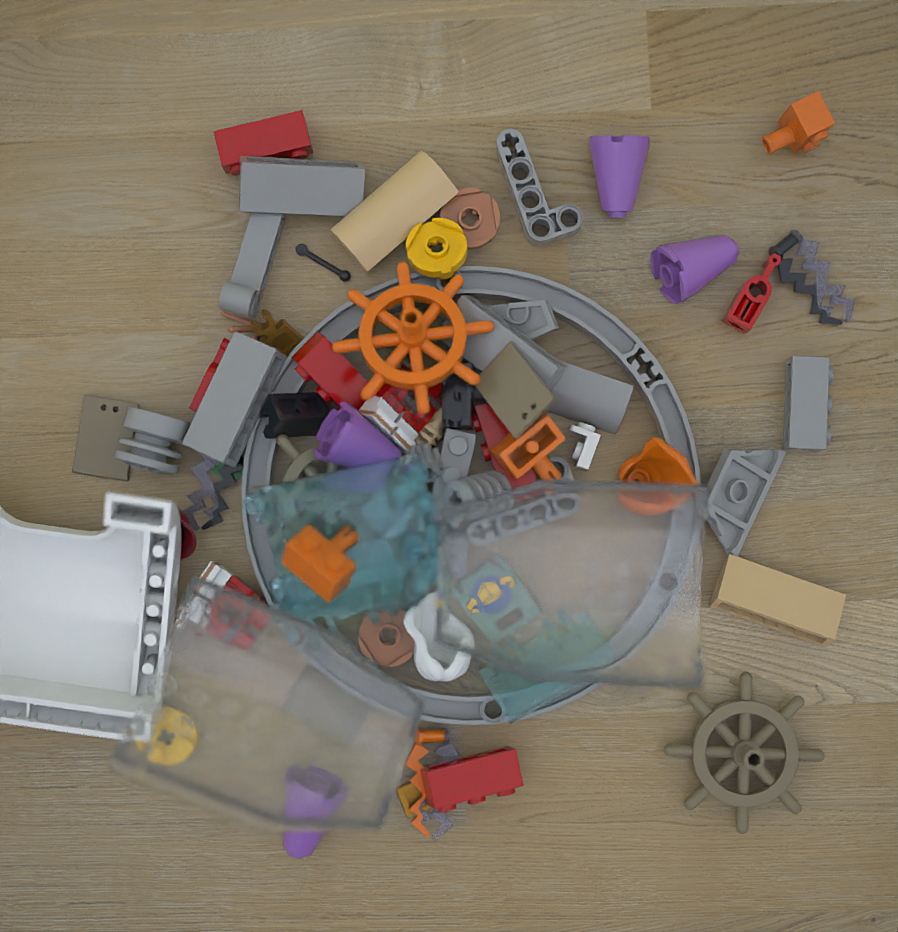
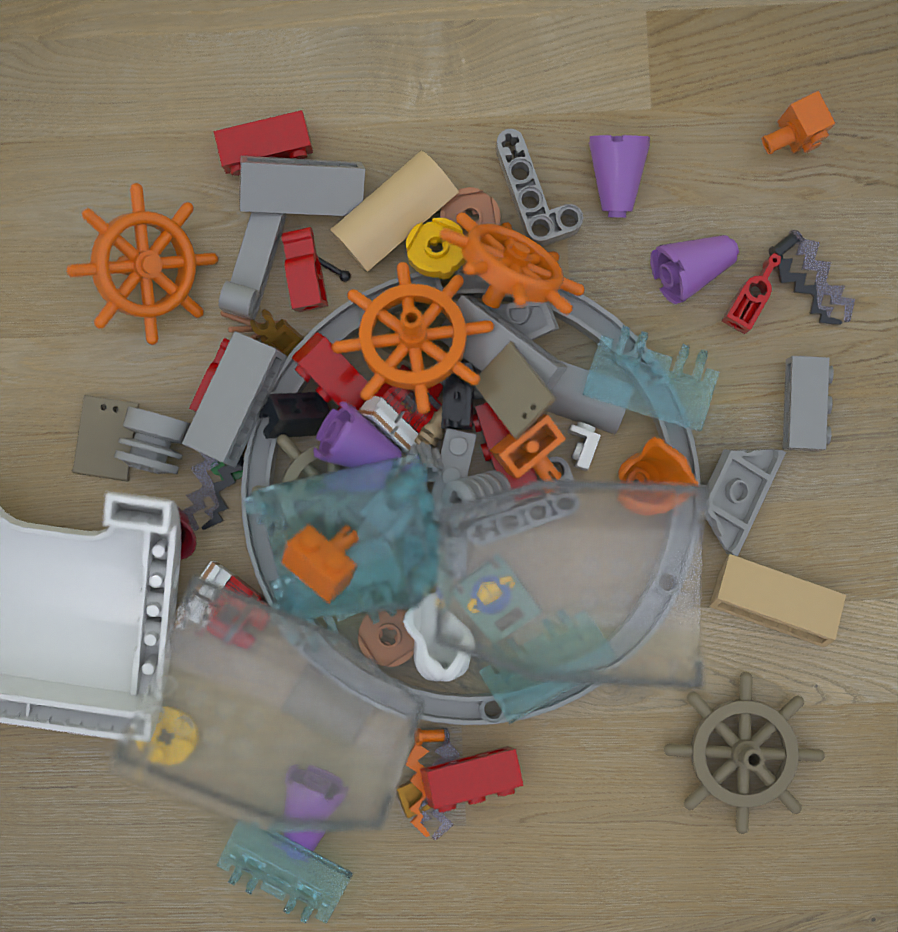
(142, 264): none -> orange piece
(285, 870): none -> clear light blue hinge
(303, 271): none -> red piece
(511, 265): none -> orange piece
(649, 385): none -> clear light blue hinge

